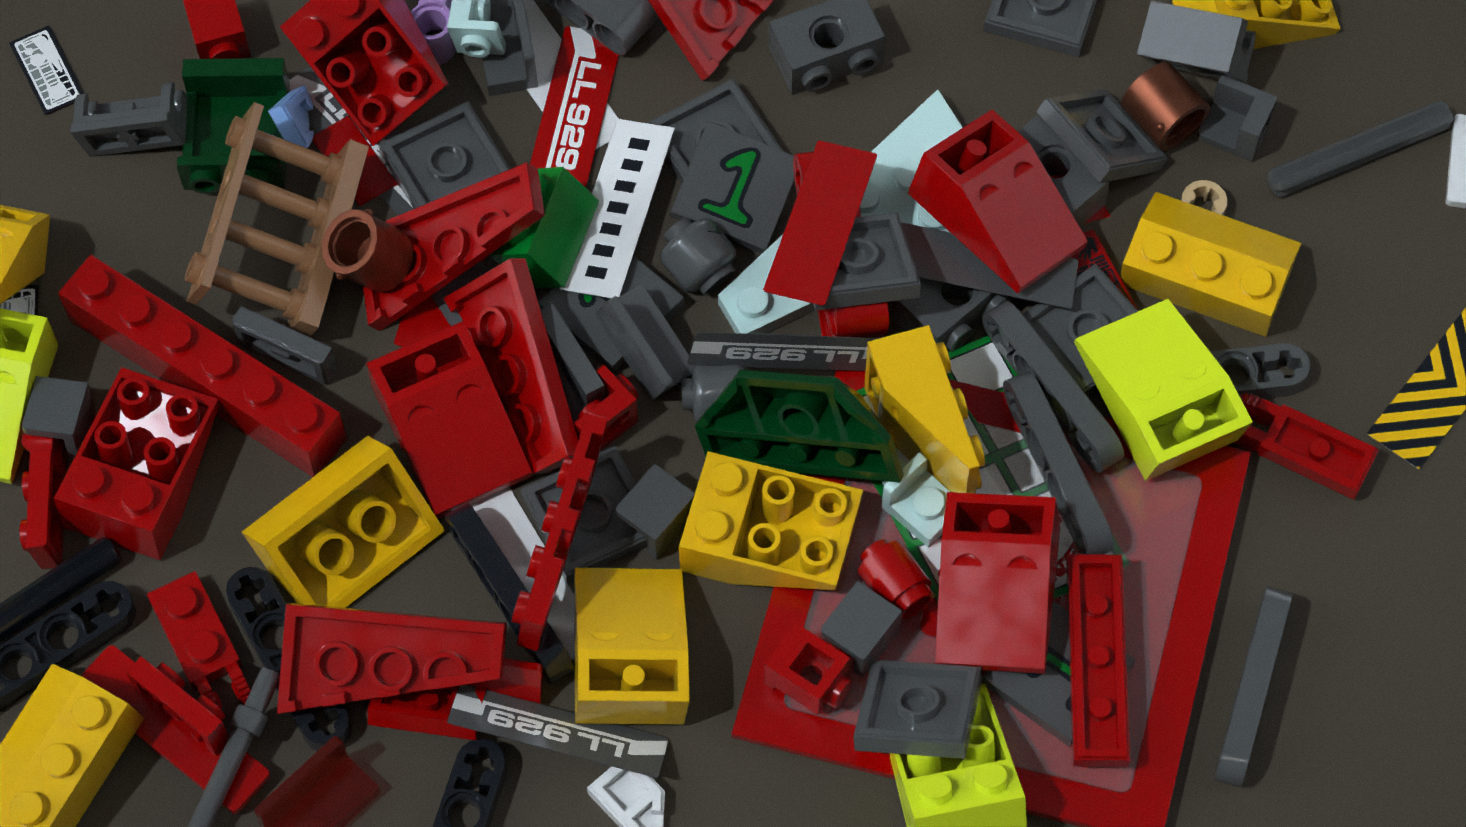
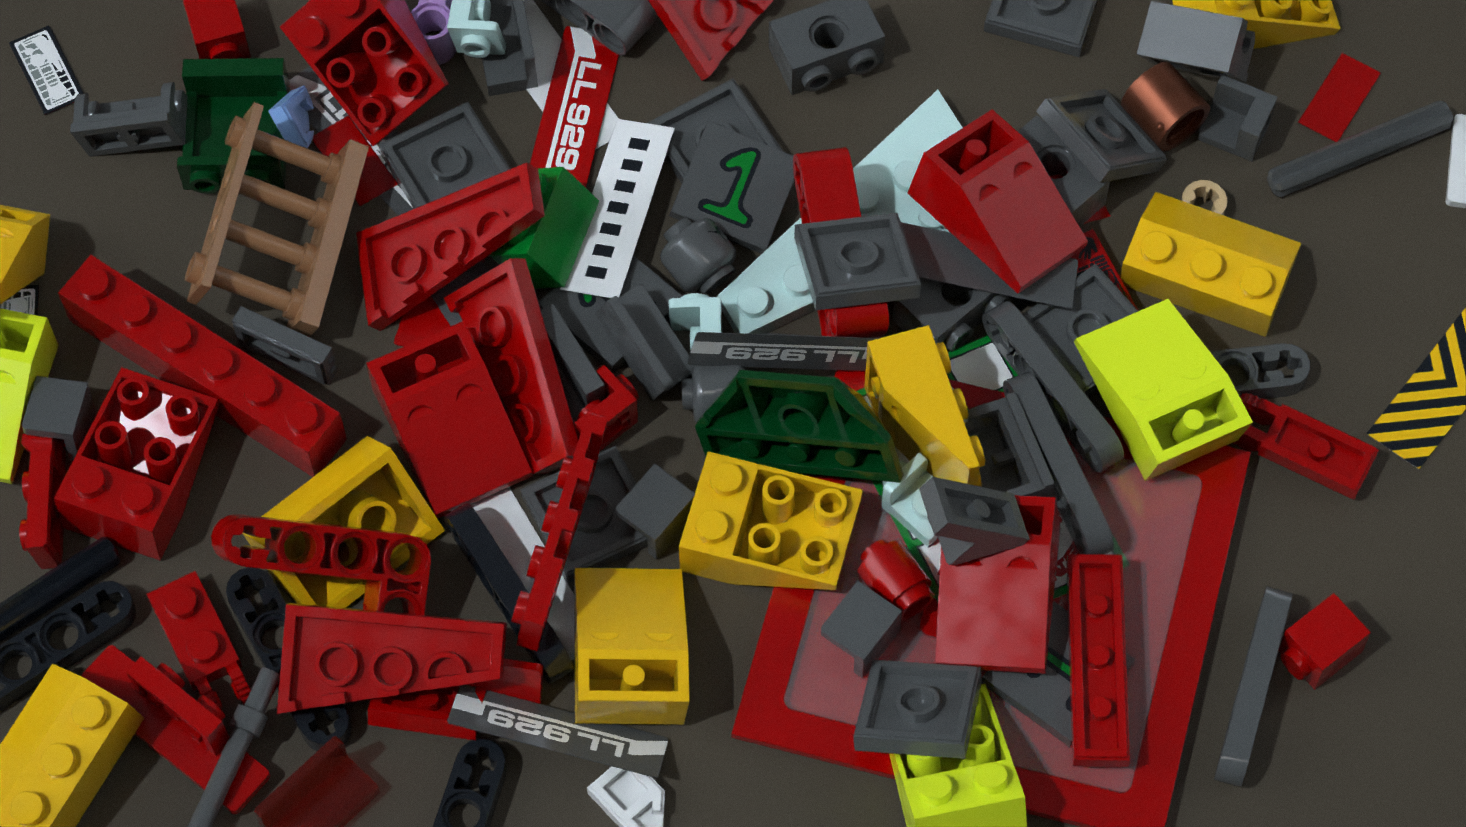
(322, 556): none -> red beam
(367, 250): copper piece -> none
(696, 313): none -> light aqua bracket
(803, 654): red brick -> none
(820, 223): red sticker -> none
(972, 519): none -> dark grey slope
(1009, 449): none -> dark grey hinge
(1323, 642): none -> red brick
(1339, 97): none -> red sticker

